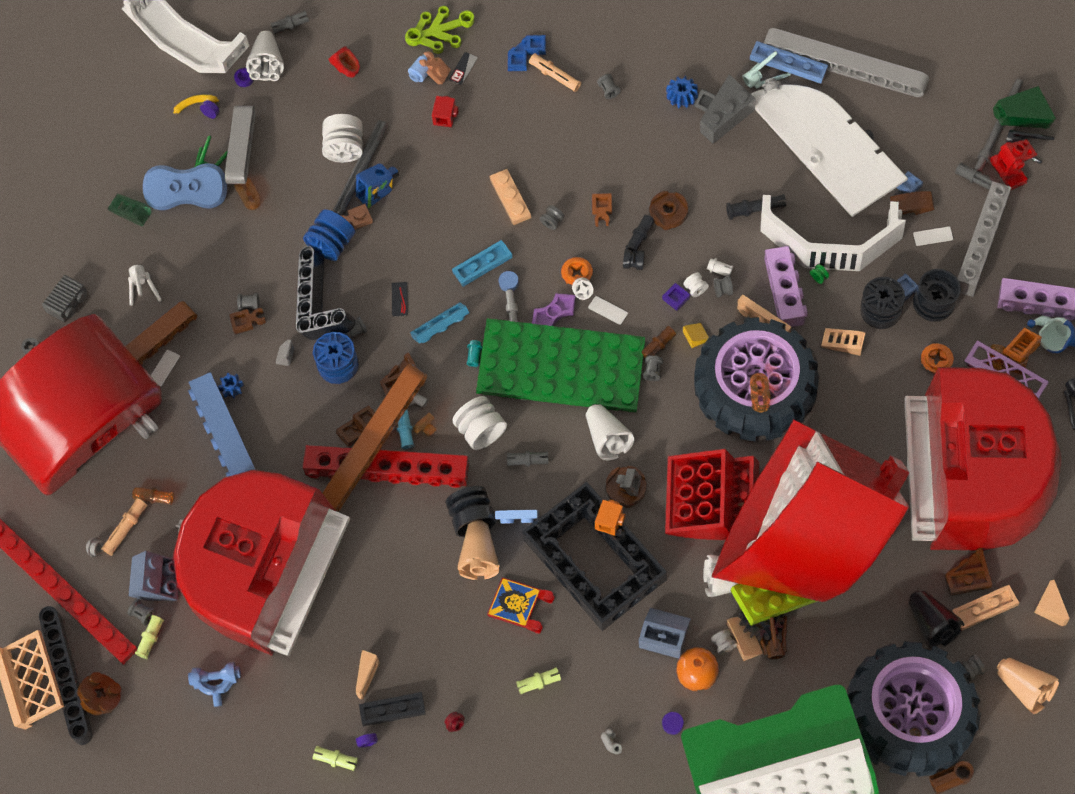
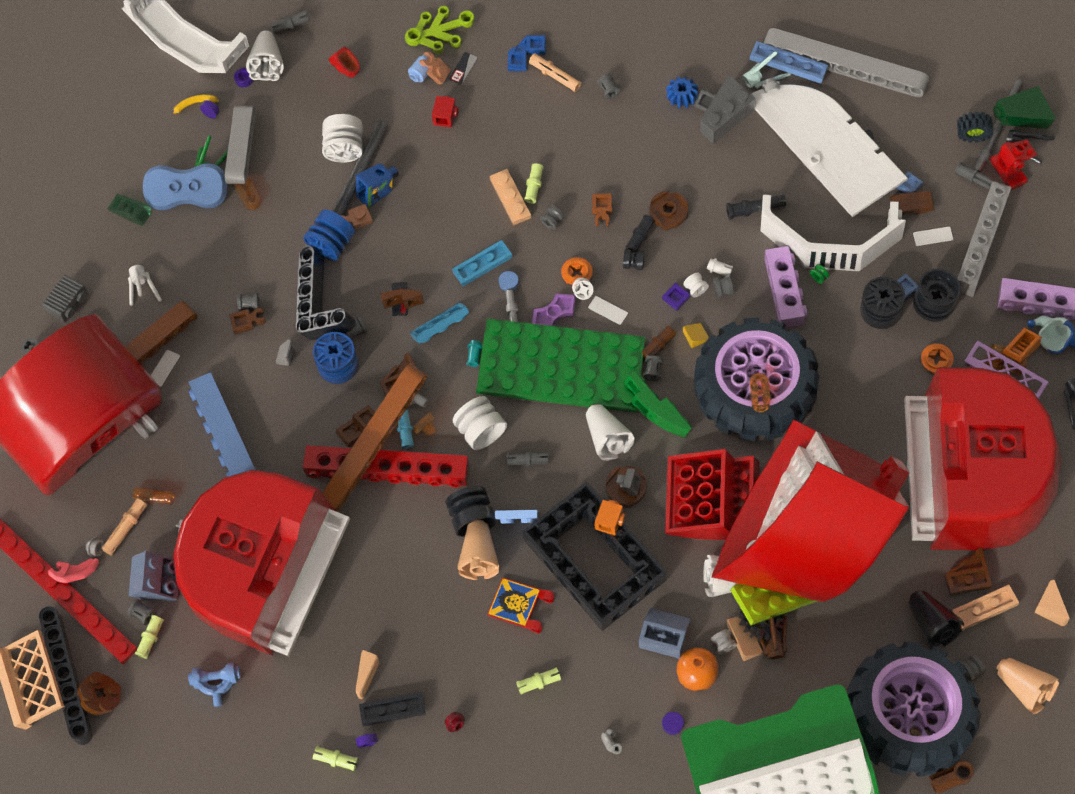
(71, 573): none -> coral piece
(231, 385): blue gear -> none
(406, 296): none -> reddish brown slope
(533, 183): none -> yellowish green pin
(661, 413): none -> green slope
(753, 310): light nougat plate -> none
(848, 334): light nougat slope -> none
(975, 127): none -> black bush

